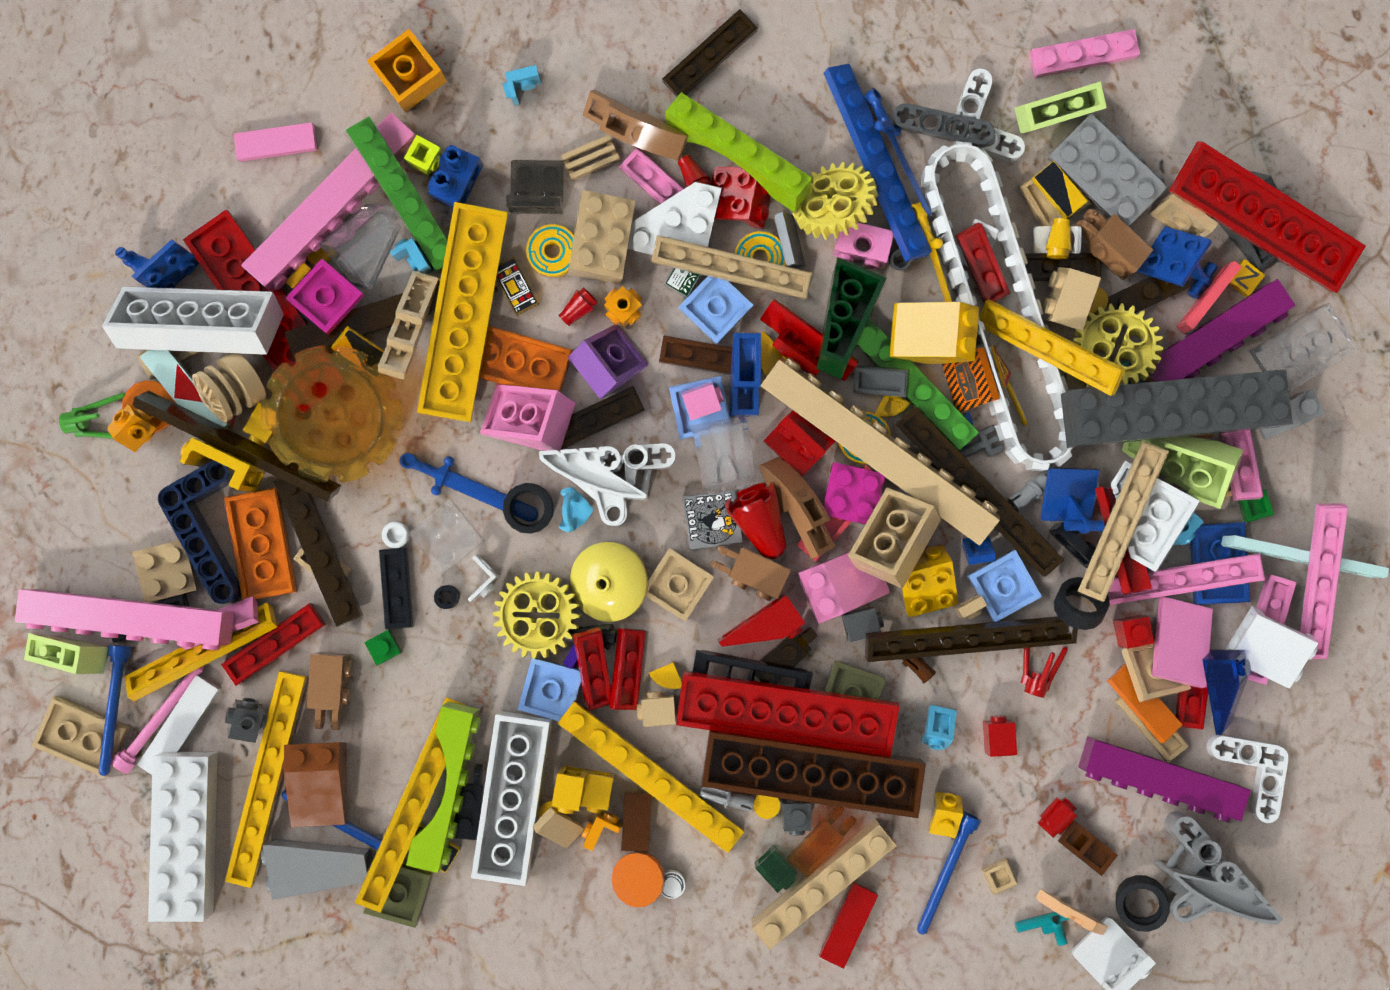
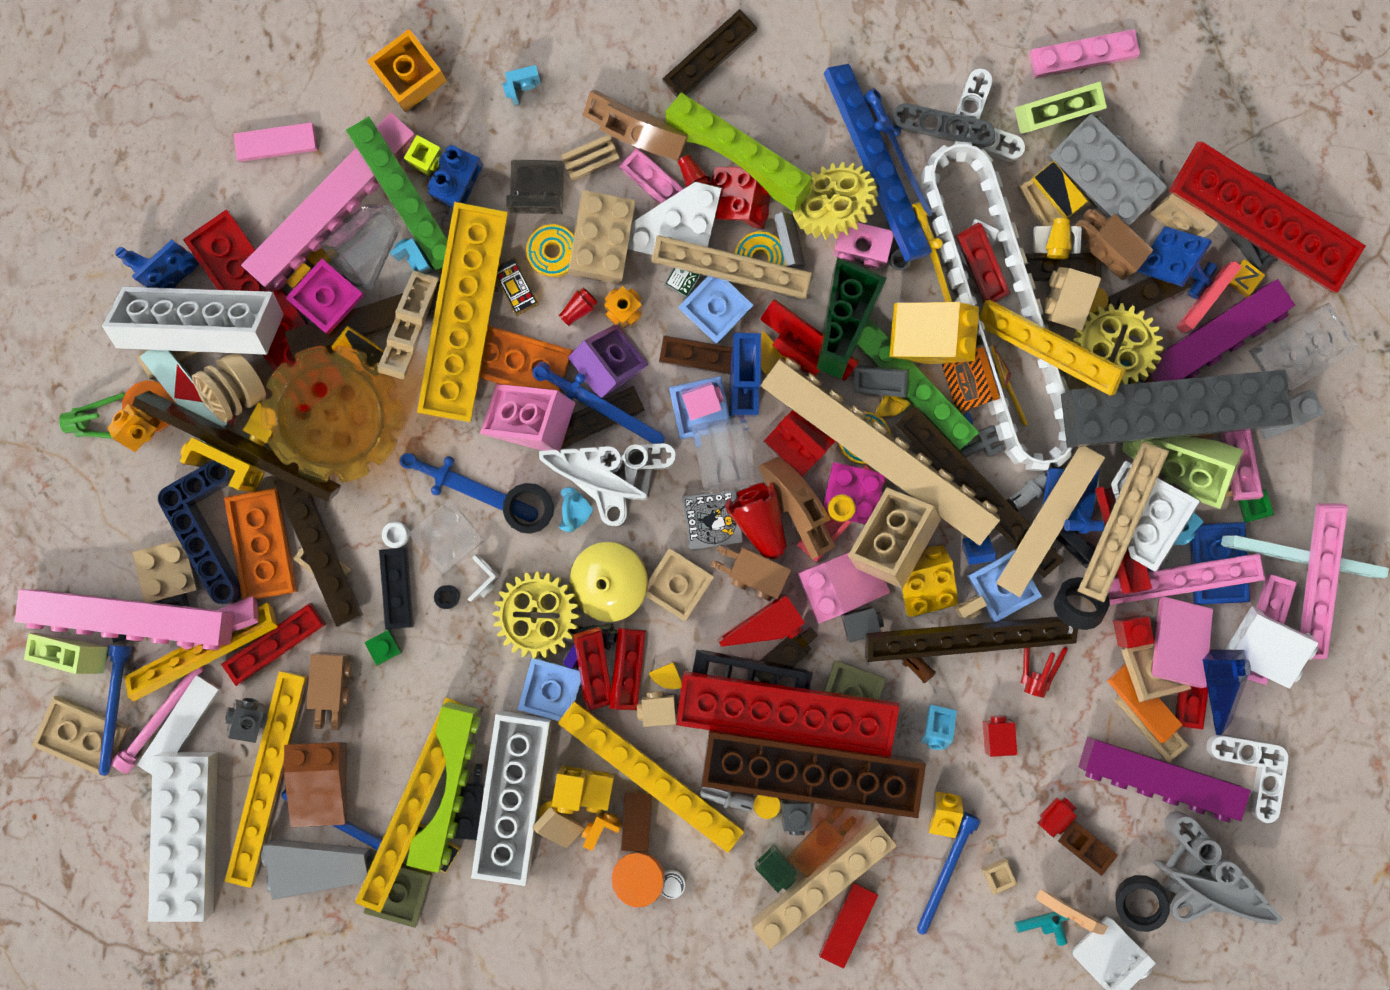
(574, 390): none -> blue sword
(841, 508): none -> yellow tile
(1050, 520): none -> tan tile

